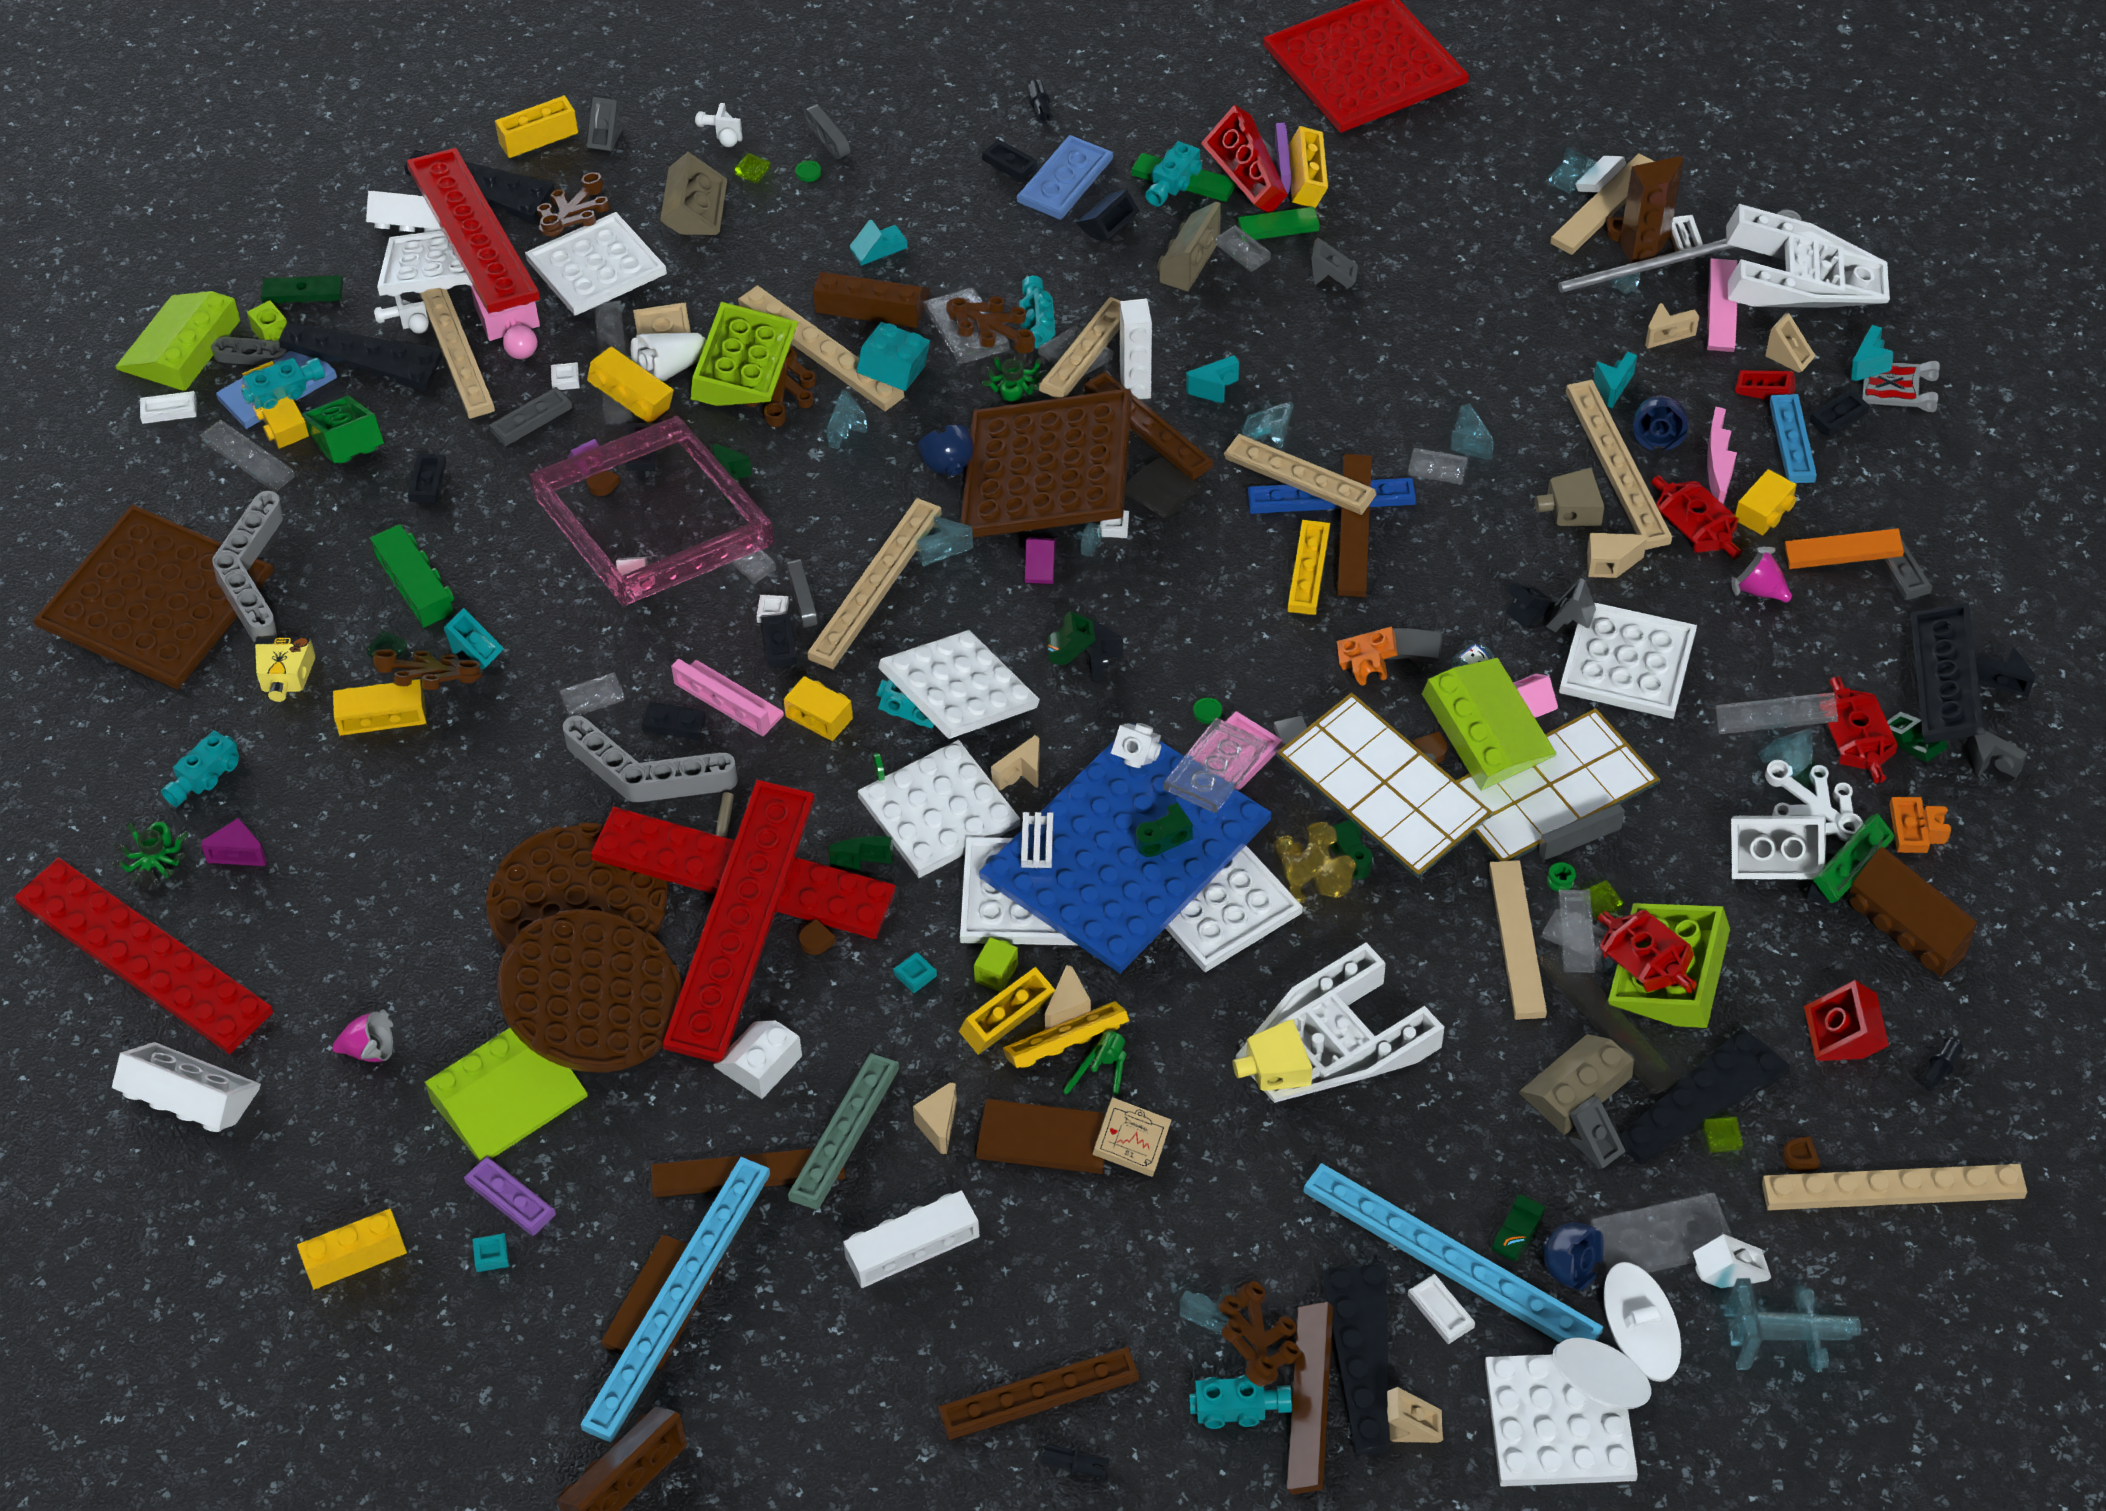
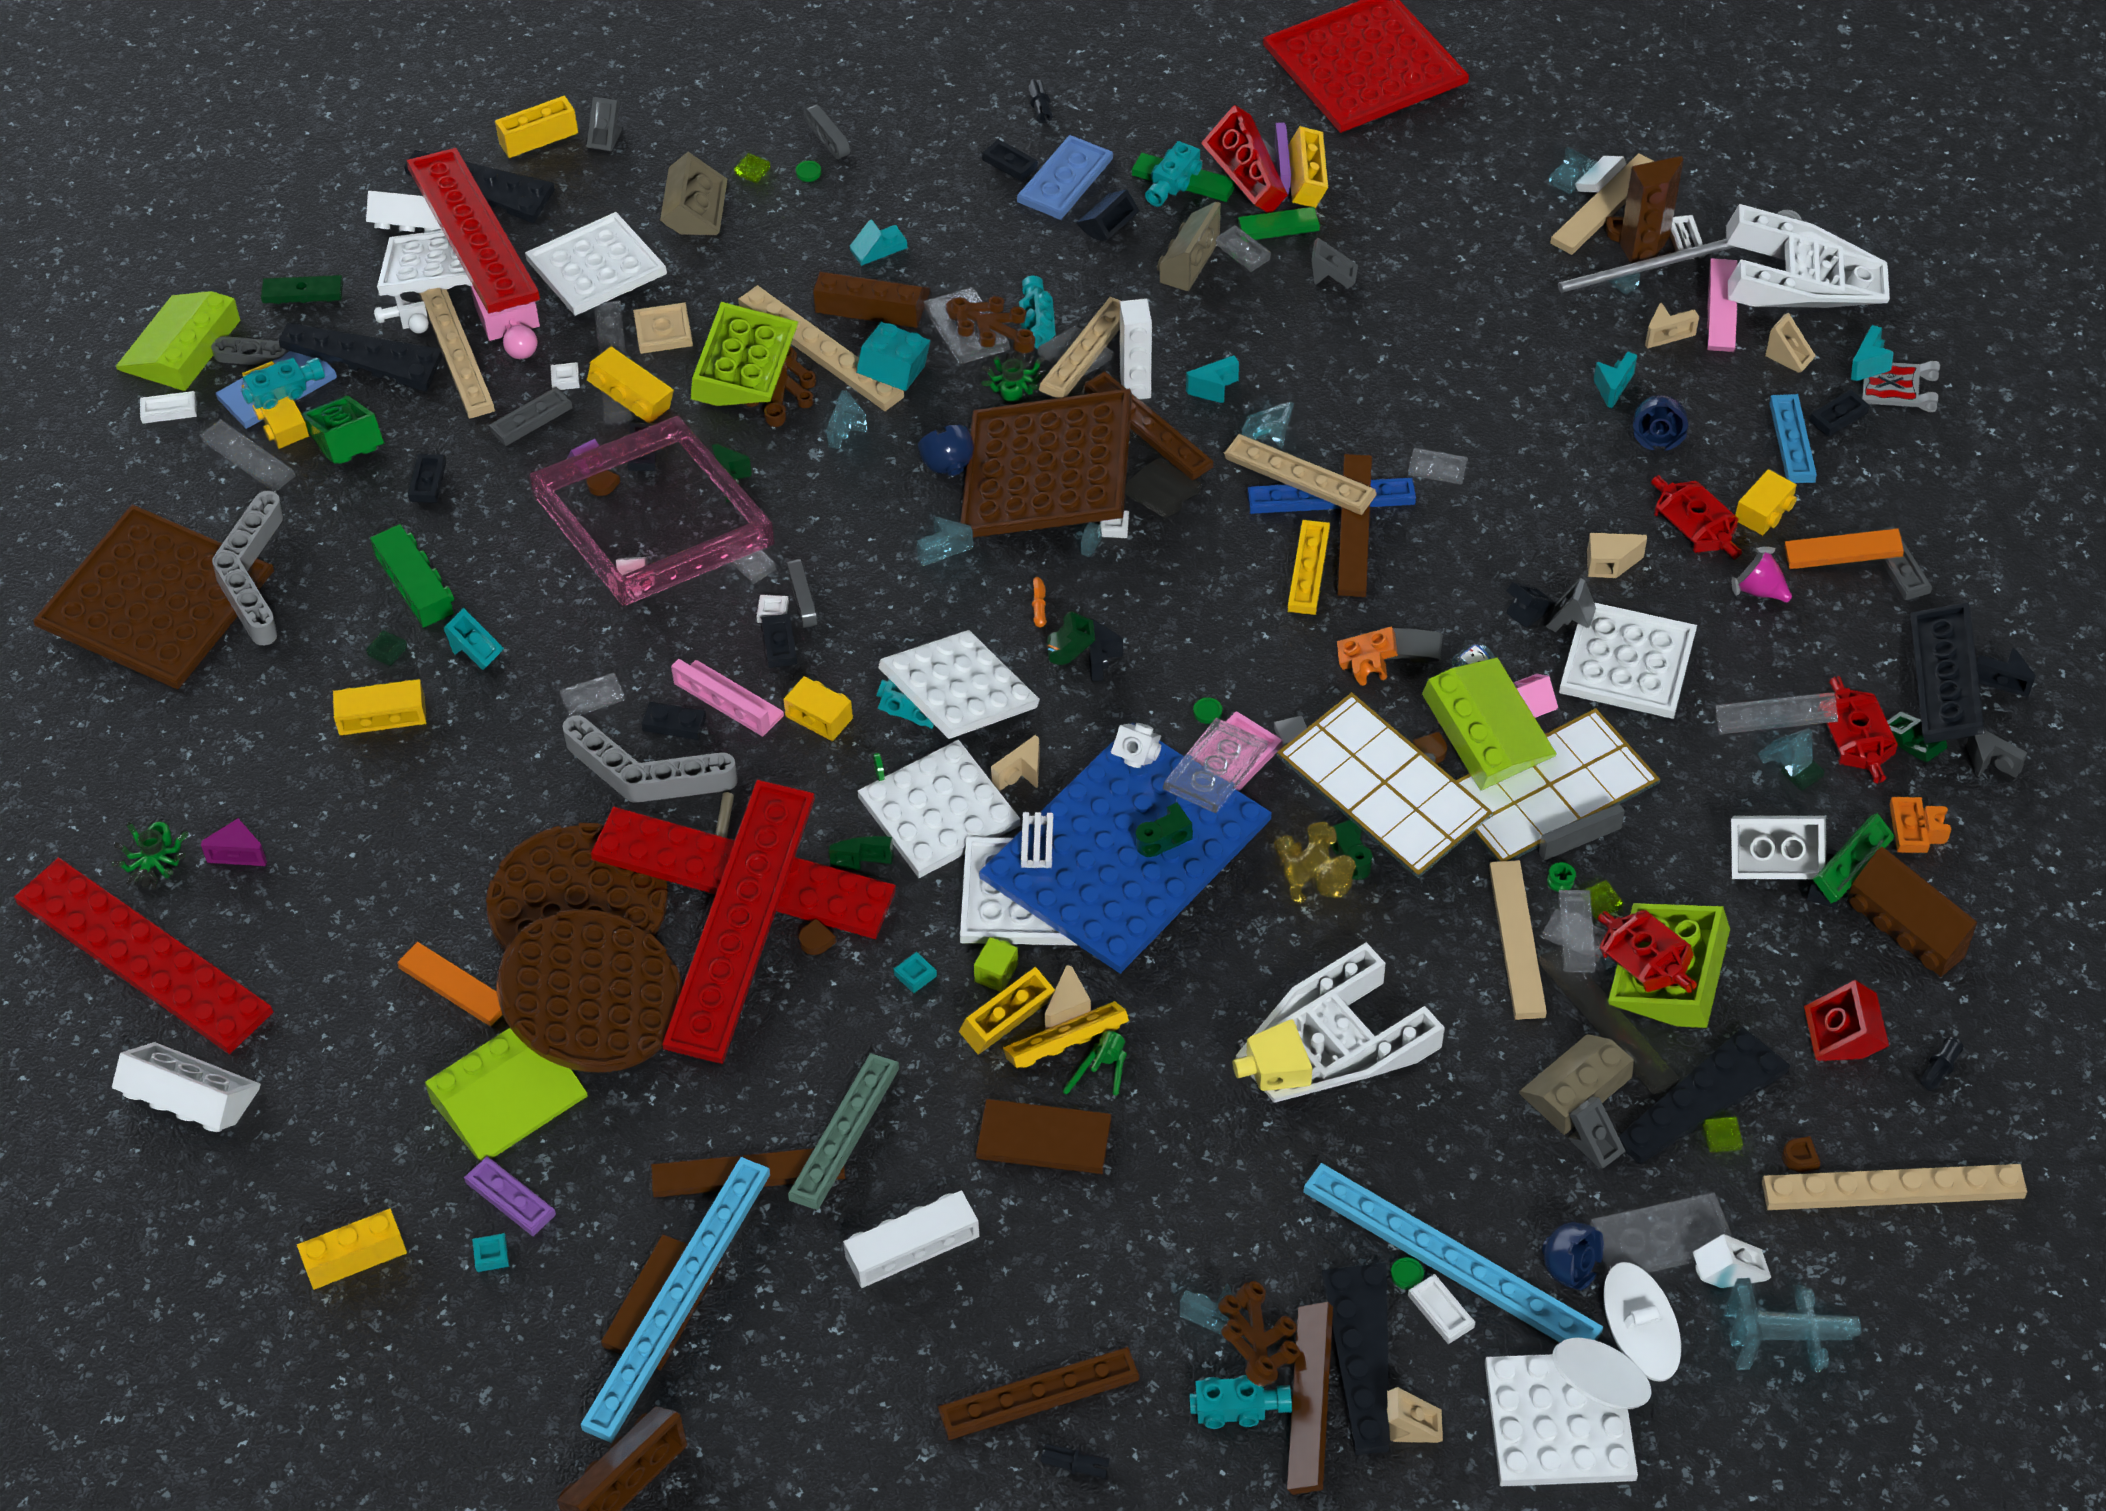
(202, 767): teal brick -> none
(267, 321): lime brick -> none
(283, 665): light yellow torso -> none
(367, 1038): hat -> none
(426, 667): reddish brown plant -> none
(452, 983): none -> orange tile
(554, 224): reddish brown plant -> none
(666, 352): white cone -> none
(727, 128): white piece -> none
(761, 1056): white slope -> none
(873, 584): tan plate -> none
(936, 1115): tan slope -> none
(1038, 603): none -> orange piece
(1040, 560): magenta slope -> none
(1131, 1137): tan tile -> none
(1233, 911): white plate -> none
(1407, 1273): none -> green piece
(1471, 436): clear light blue slope -> none
(1518, 1228): dark green leg -> none
(1573, 499): dark tan torso -> none
(1618, 464): tan plate -> none
(1719, 460): bright pink slope -> none
(1782, 382): red slope -> none
(1816, 804): white plant -> none

